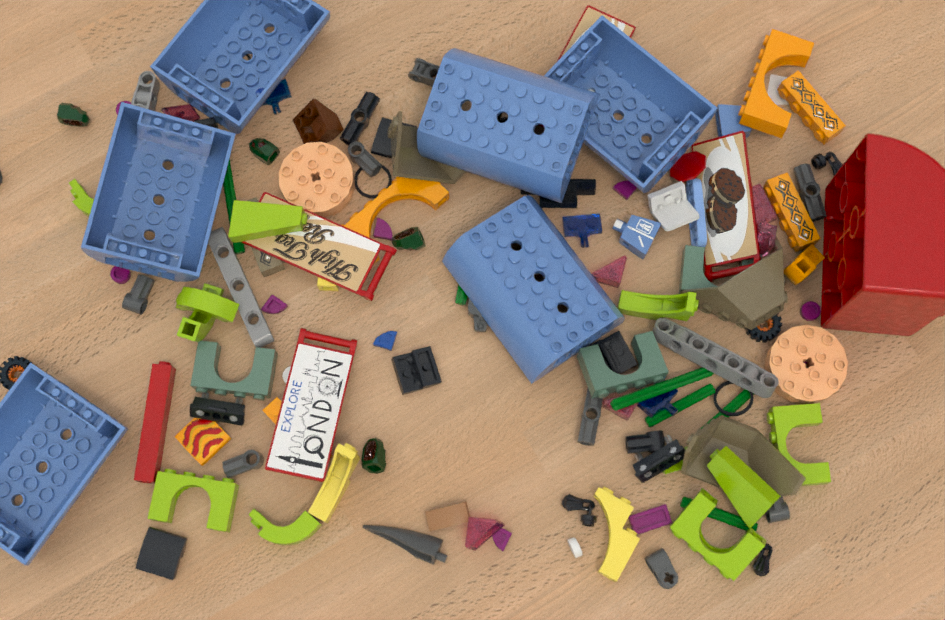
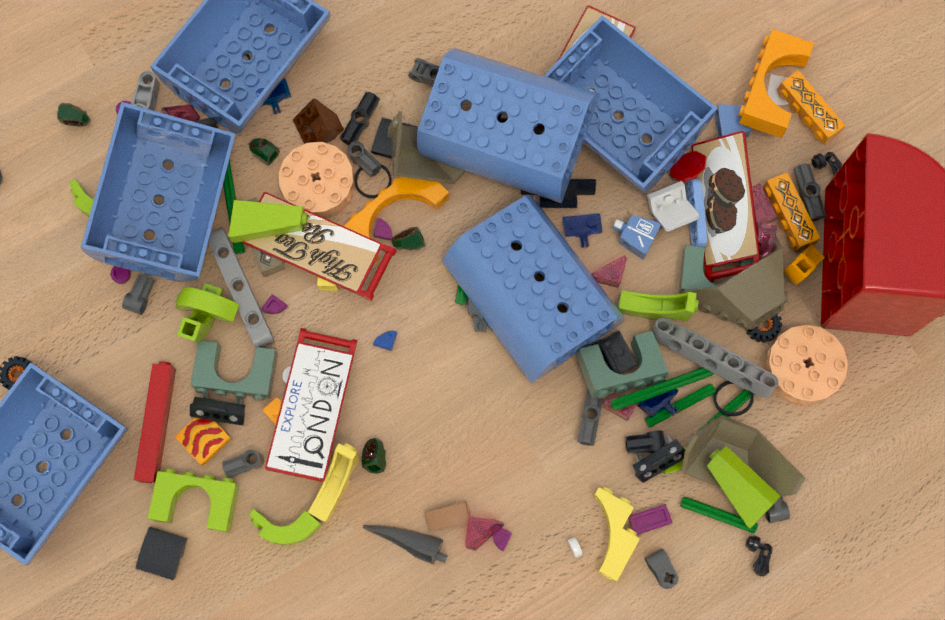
(416, 370): black slope -> none
(573, 503): black piece -> none
(625, 189): magenta tile -> none
(729, 560): lime arch -> none
(788, 417): lime arch -> none
(810, 311): magenta tile -> none

